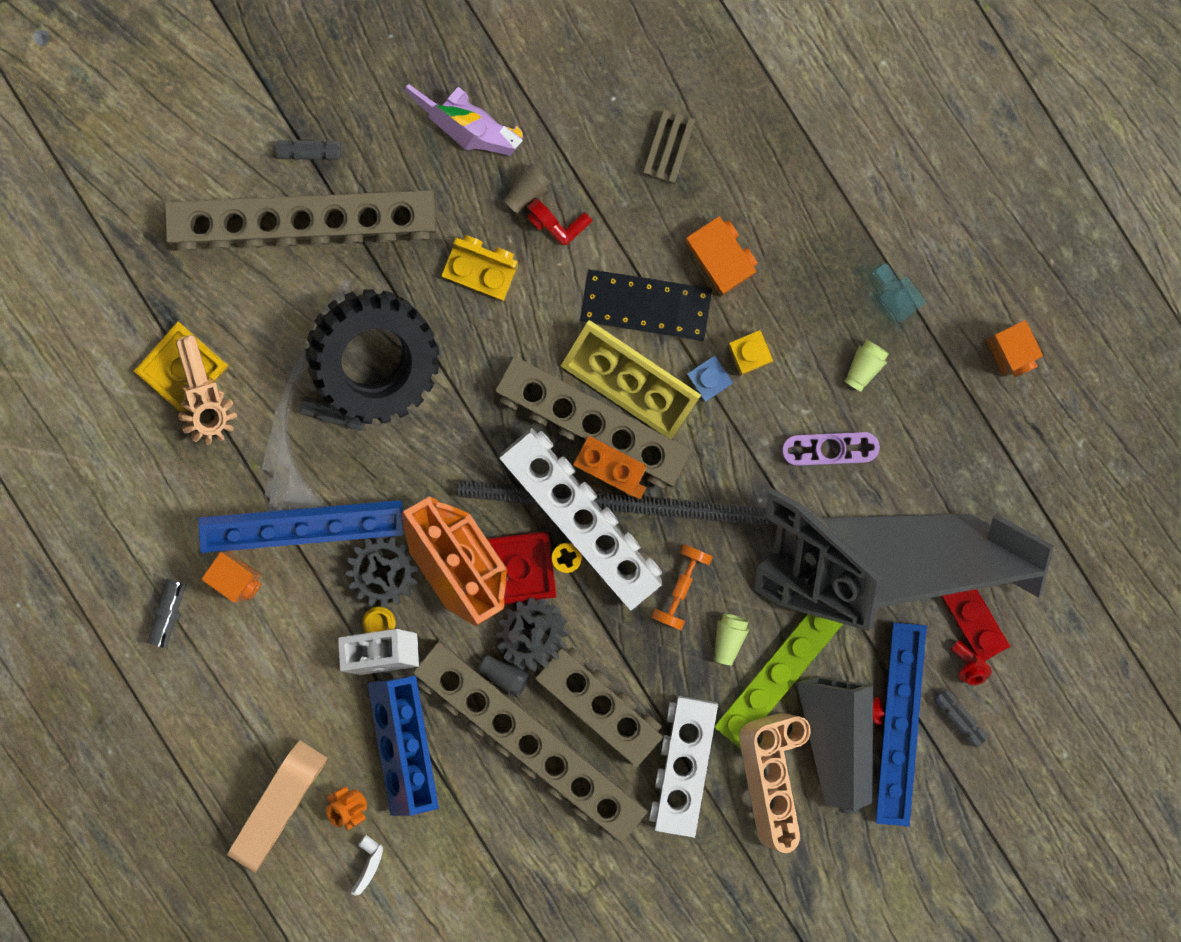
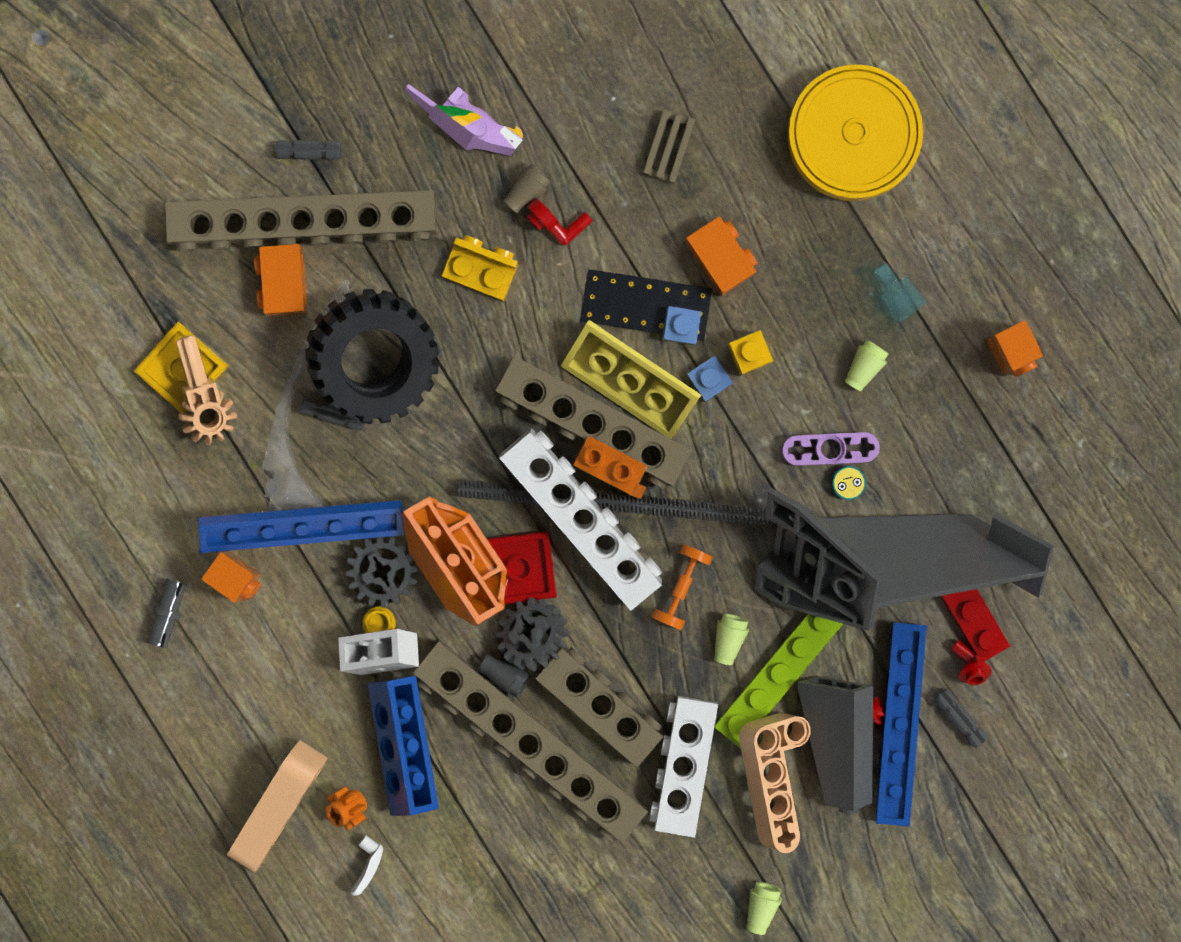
(282, 280): none -> orange brick
(563, 567): yellow bush -> none
(681, 325): none -> medium blue plate
(763, 905): none -> yellowish green cone
(848, 483): none -> light yellow tile
(855, 132): none -> yellow brick

